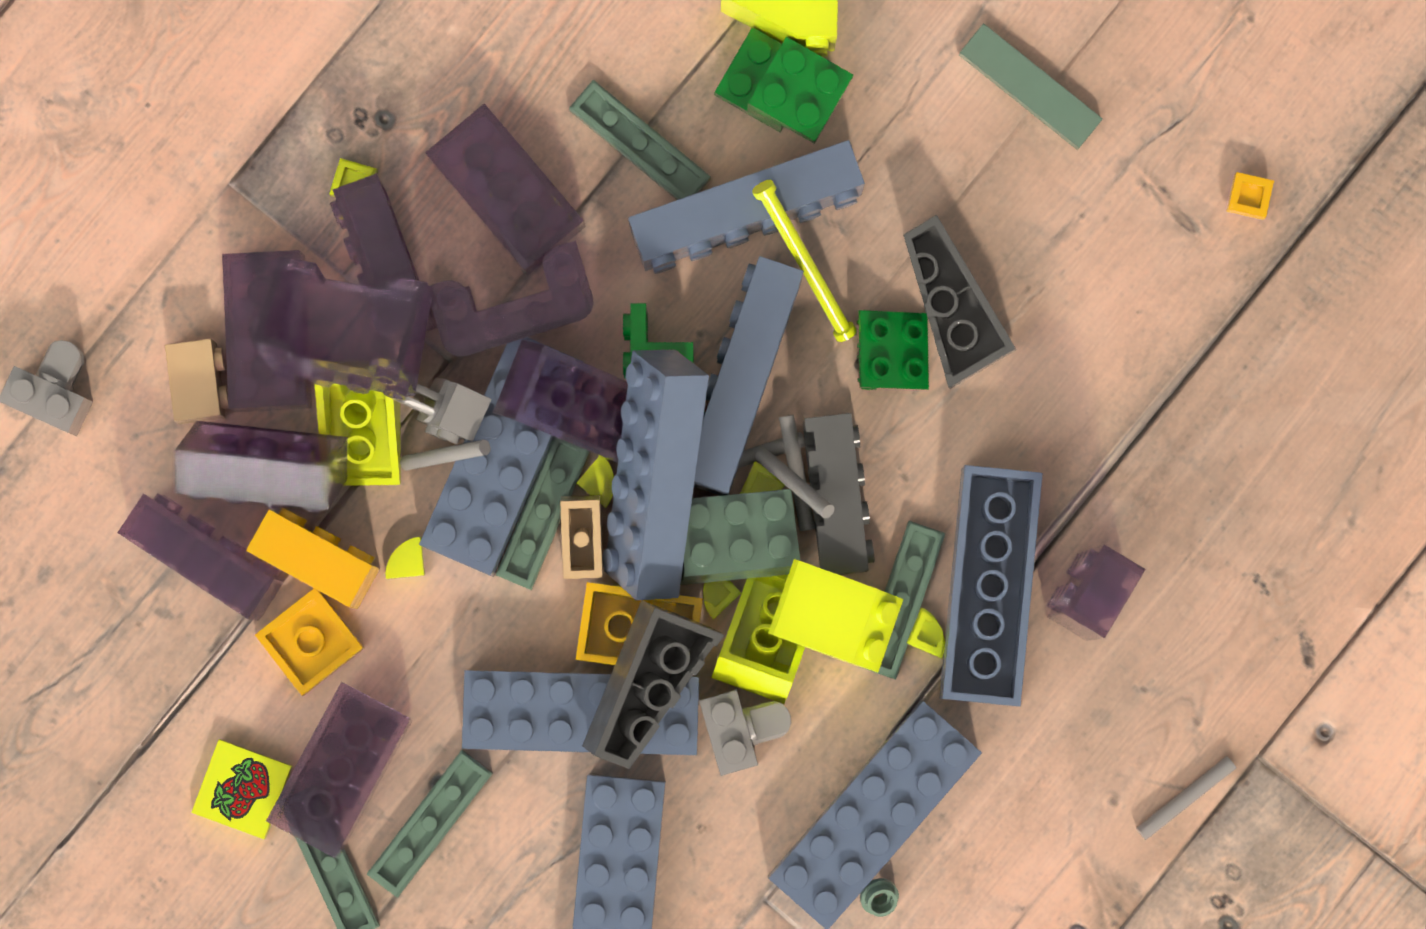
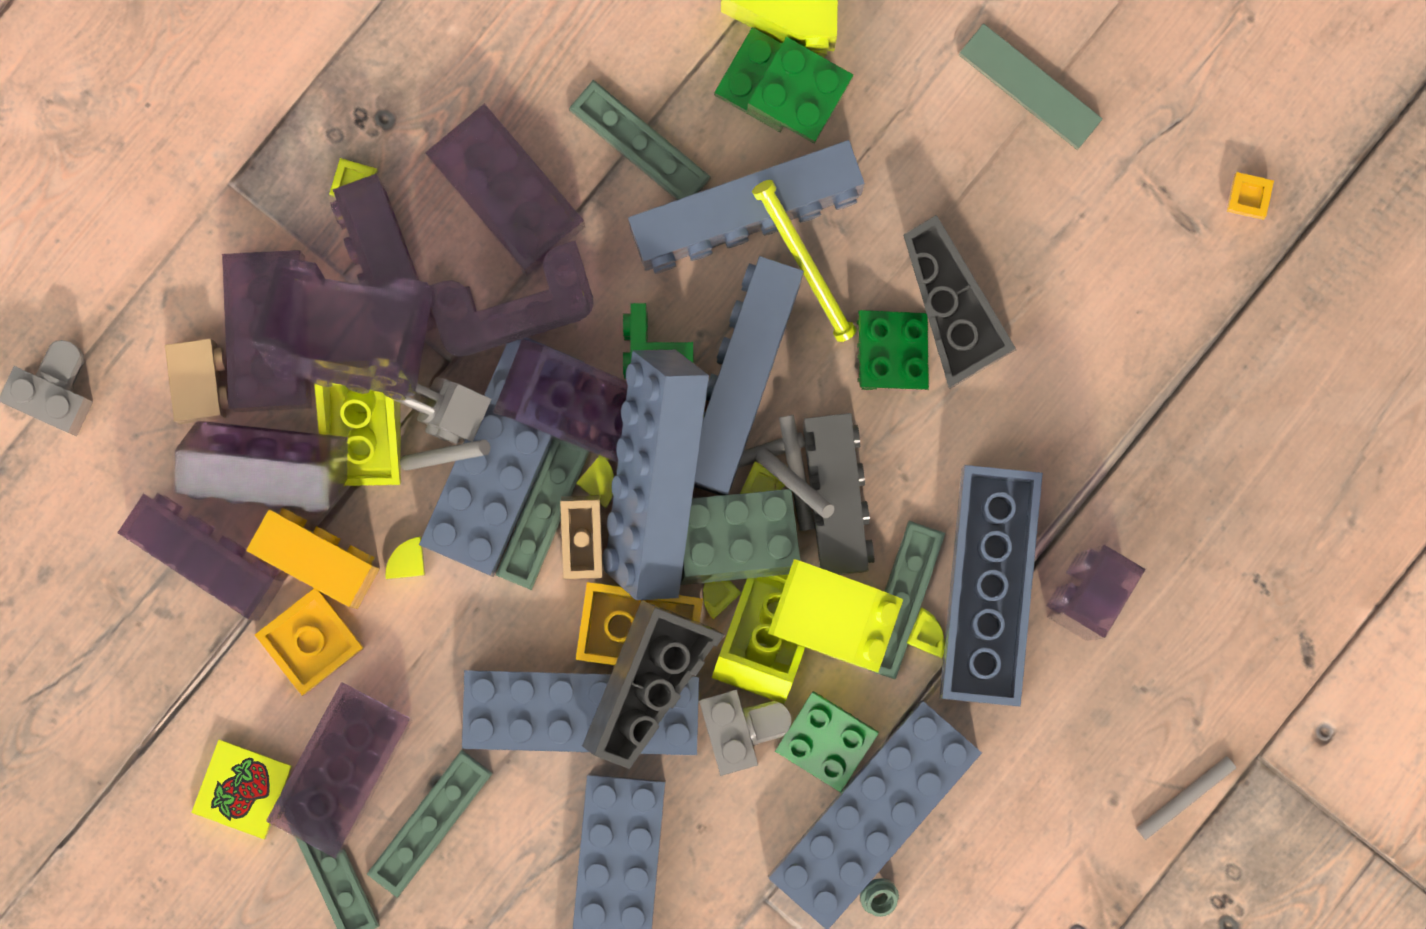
(826, 741): none -> hinge

